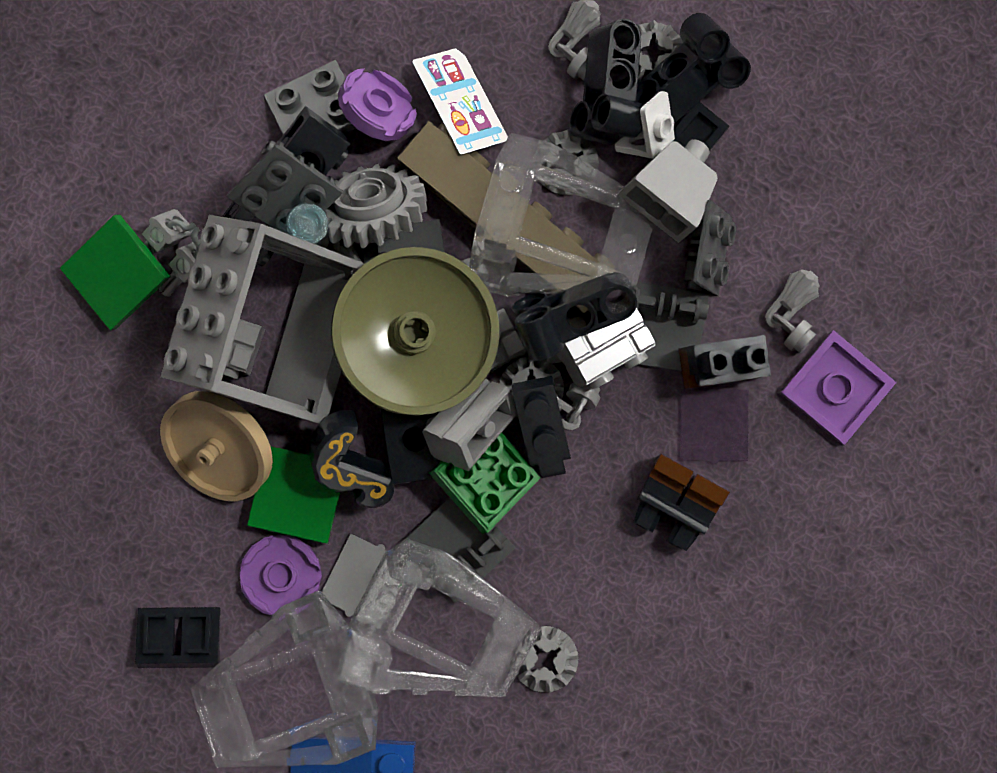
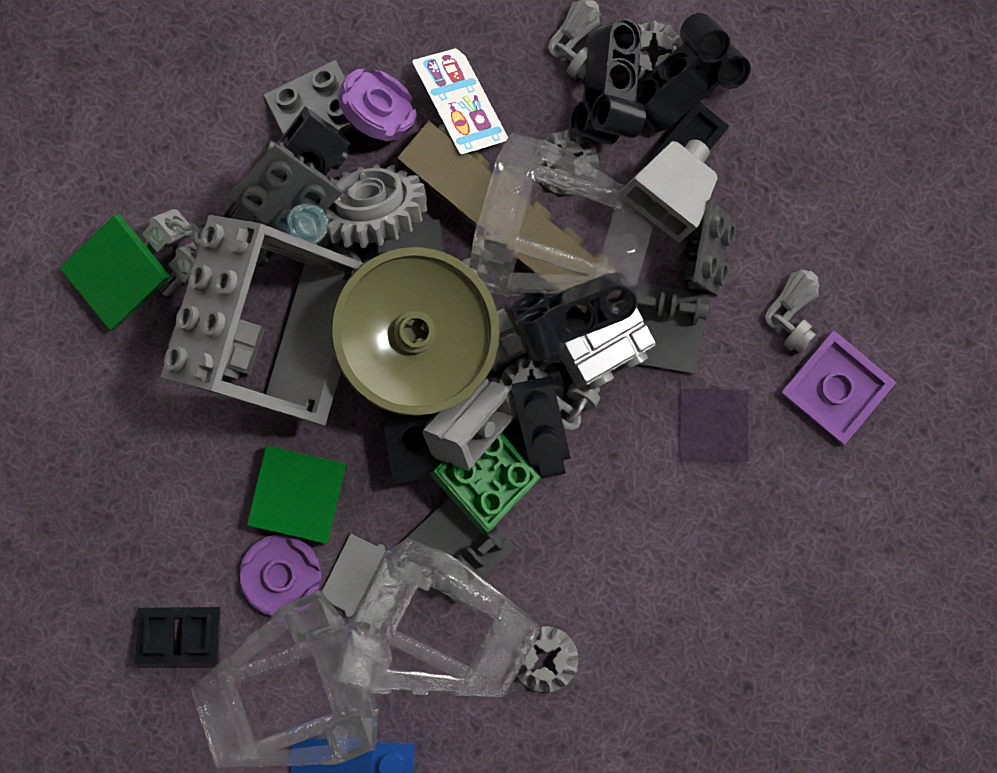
(216, 446): tan piece -> none
(345, 469): black animal -> none
(656, 130): white bracket -> none
(694, 510): black hips -> none
(724, 361): black hips -> none

